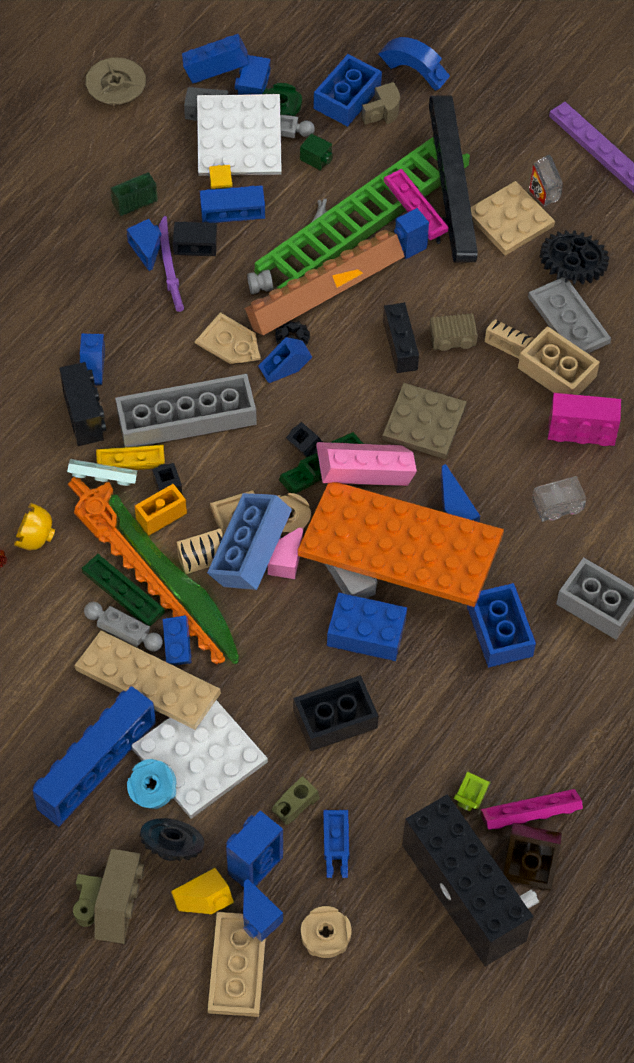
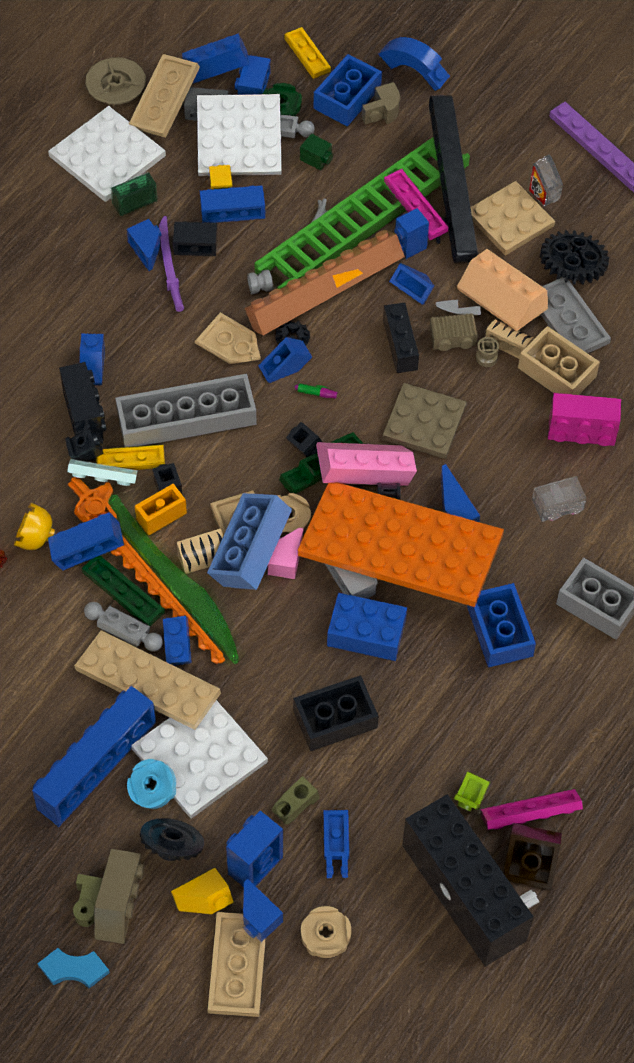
(62, 967): none -> dark azure tile
(85, 446): none -> black brick
(85, 541): none -> blue brick
(106, 152): none -> white plate
(164, 95): none -> tan plate
(307, 52): none -> yellow tile
(317, 390): none -> piece
(389, 490): none -> black bush
(412, 283): none -> blue slope
(452, 306): none -> light grey slope
(487, 351): none -> dark tan wheel
(503, 290): none -> light nougat slope

